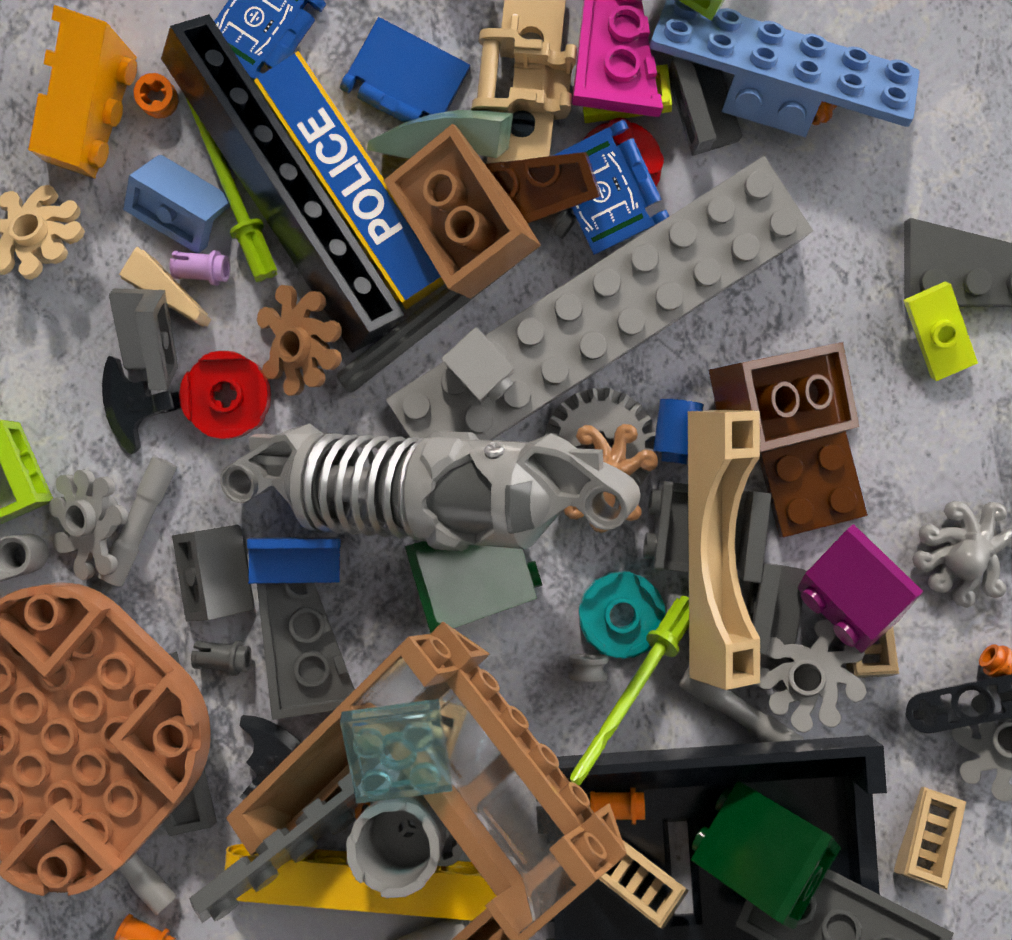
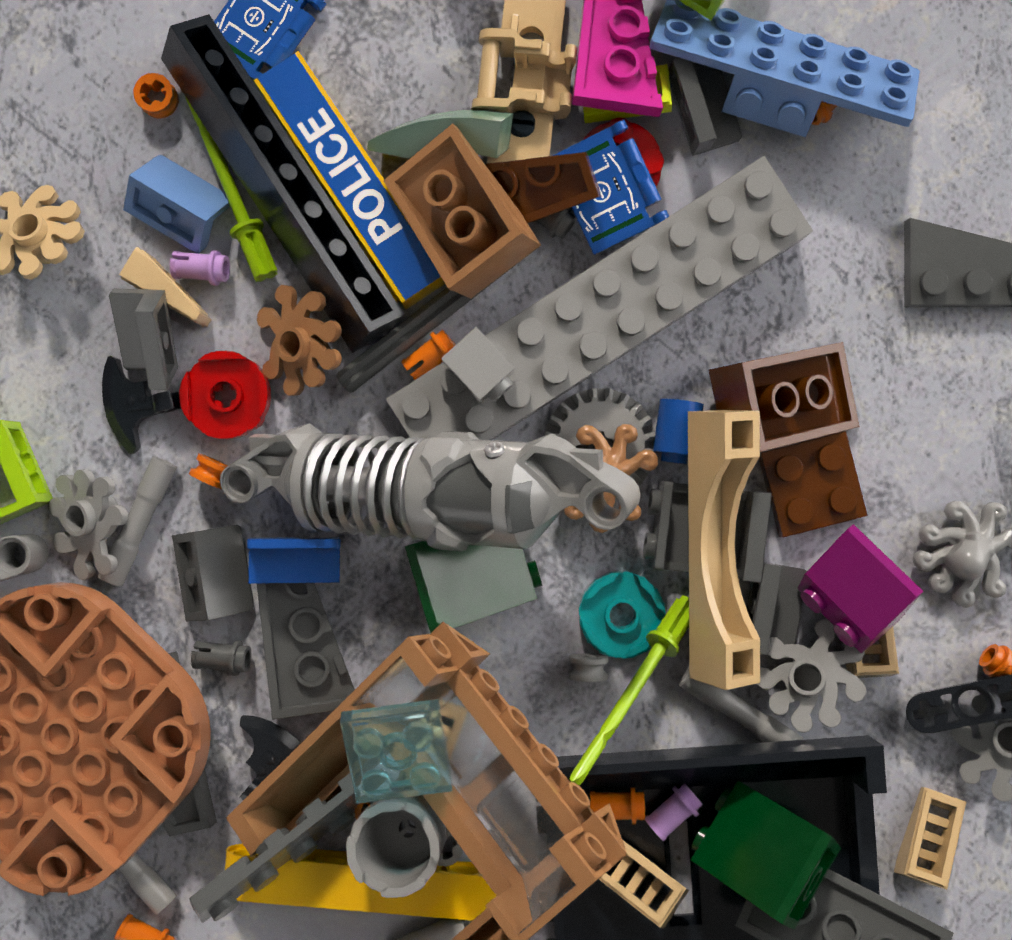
(83, 93): light orange wedge -> none
(208, 470): none -> orange bush
(404, 73): blue piece -> none
(430, 353): none -> orange pin
(673, 811): none -> lavender pin
(940, 331): neon yellow plate -> none

